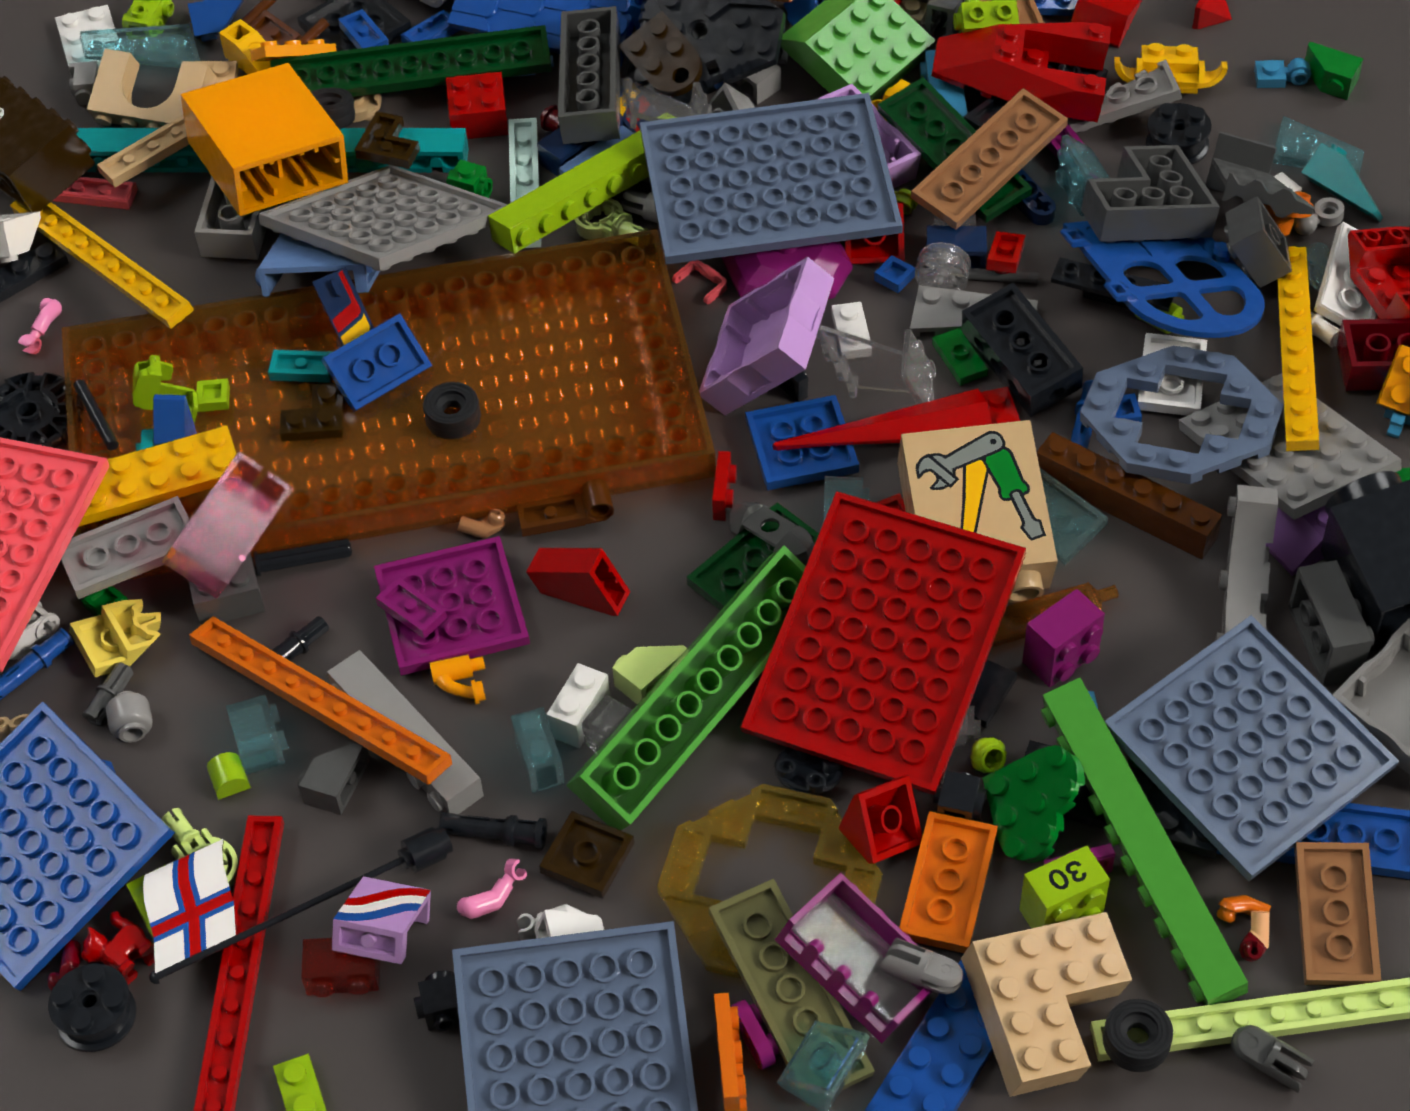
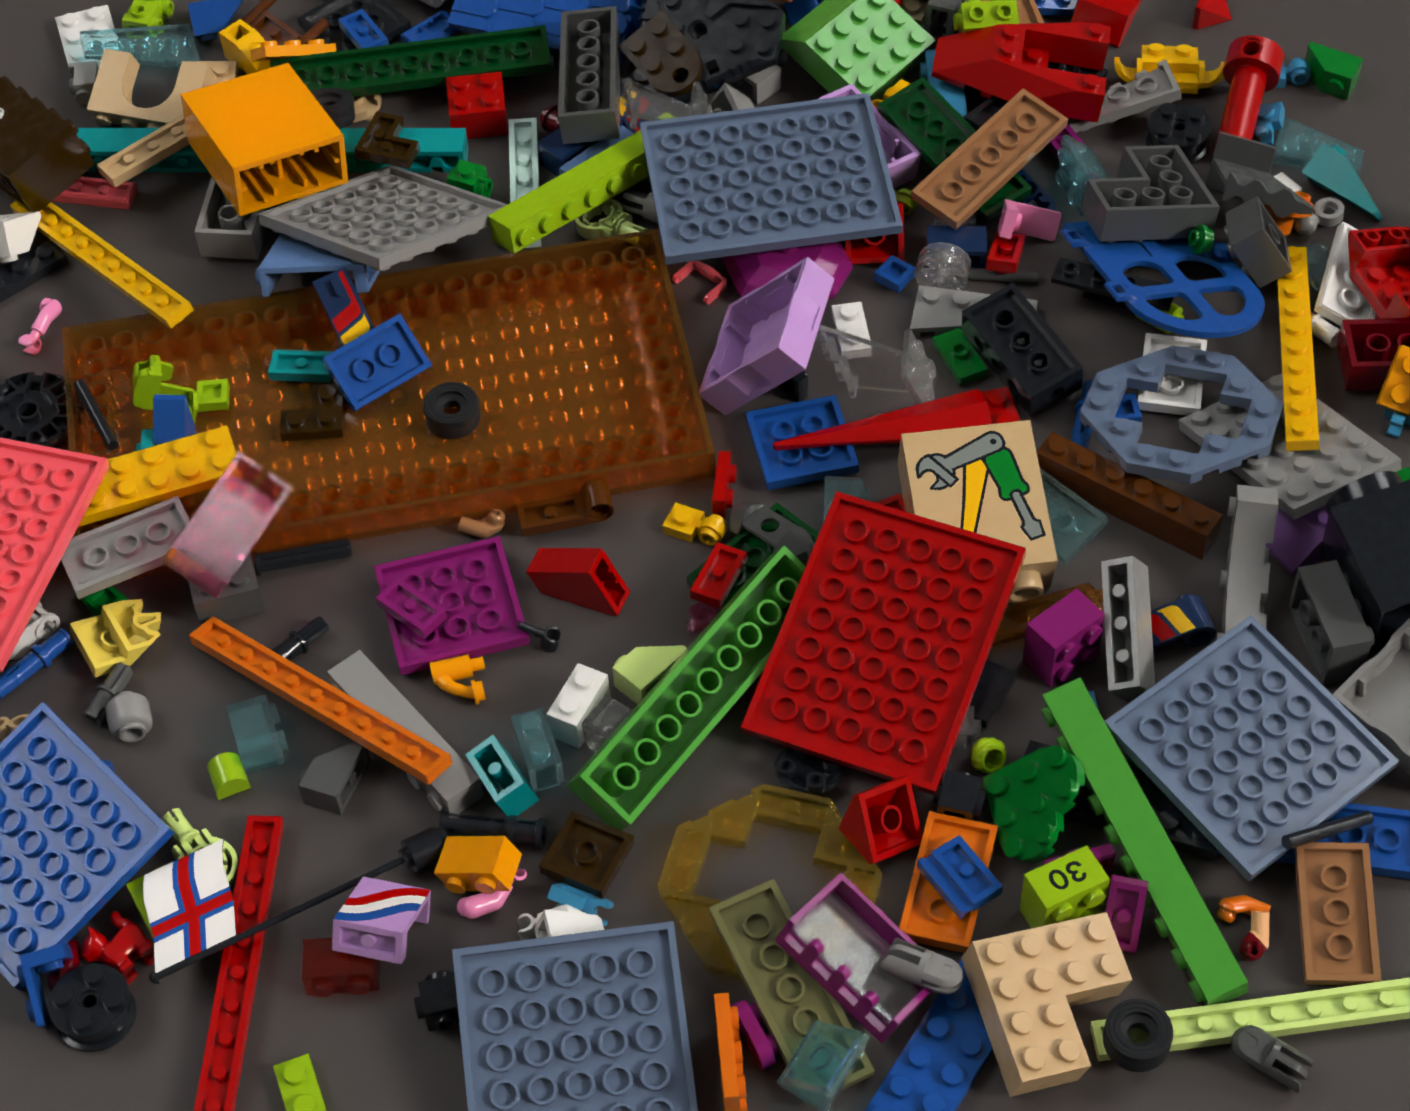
(48, 960): none -> blue bracket
(477, 864): none -> light orange brick
(502, 777): none -> teal brick
(550, 632): none -> black hand
(578, 899): none -> dark azure plate
(688, 522): none -> yellow plate
(700, 611): none -> clear pink plate
(718, 575): none -> red plate
(960, 876): none -> blue plate
(1028, 221): none -> bright pink bracket
(1126, 909): none -> magenta plate
(1127, 627): none -> light grey brick
(1182, 619): none -> dark blue door
(1201, 239): none -> green plate
(1251, 70): none -> red piece
(1269, 119): none -> dark azure plate
(1327, 829): none -> black bar

